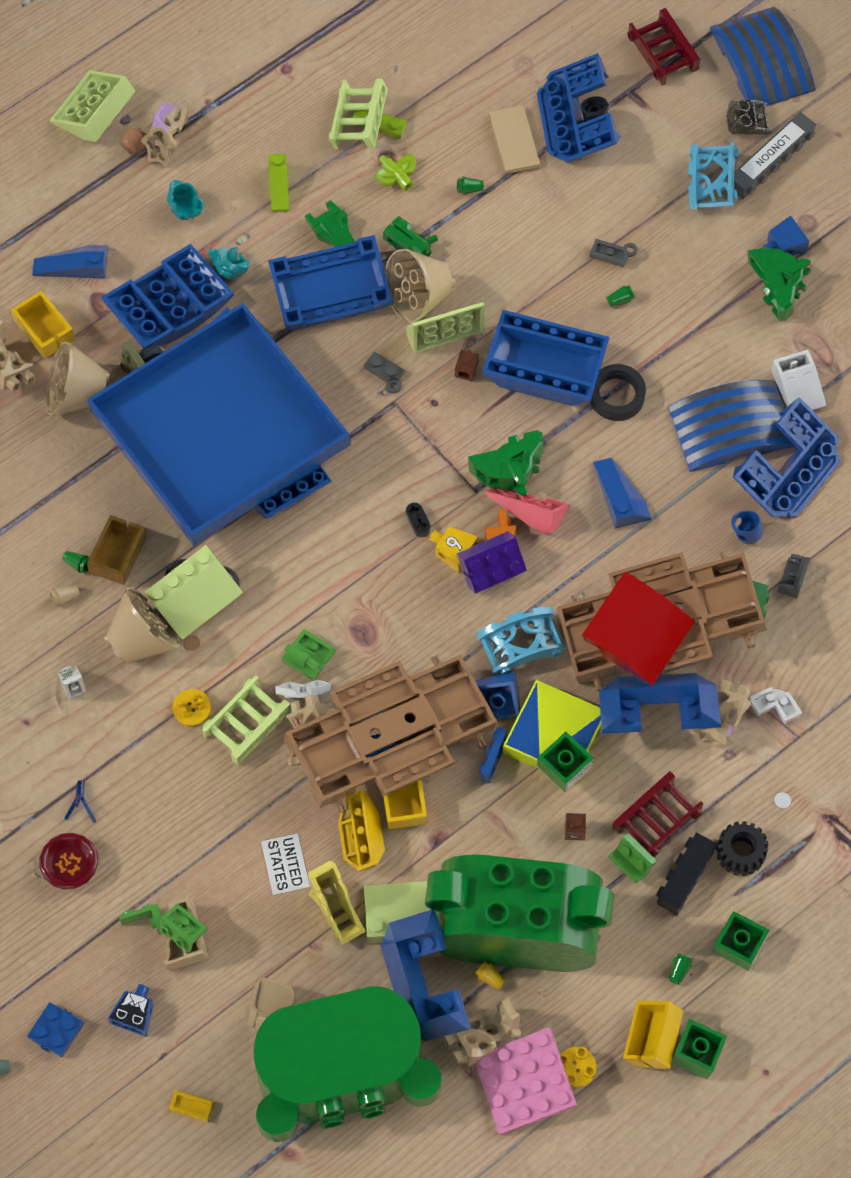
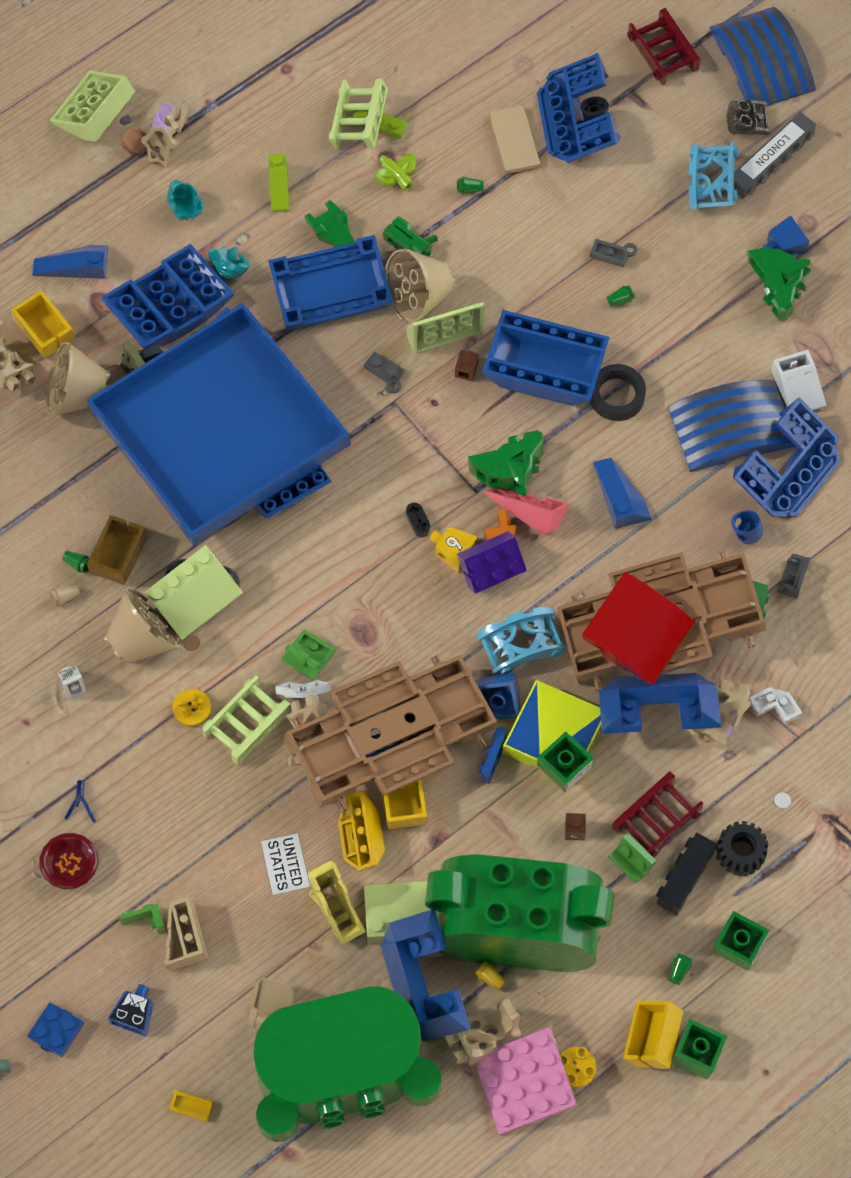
(181, 927): bright green bracket -> none

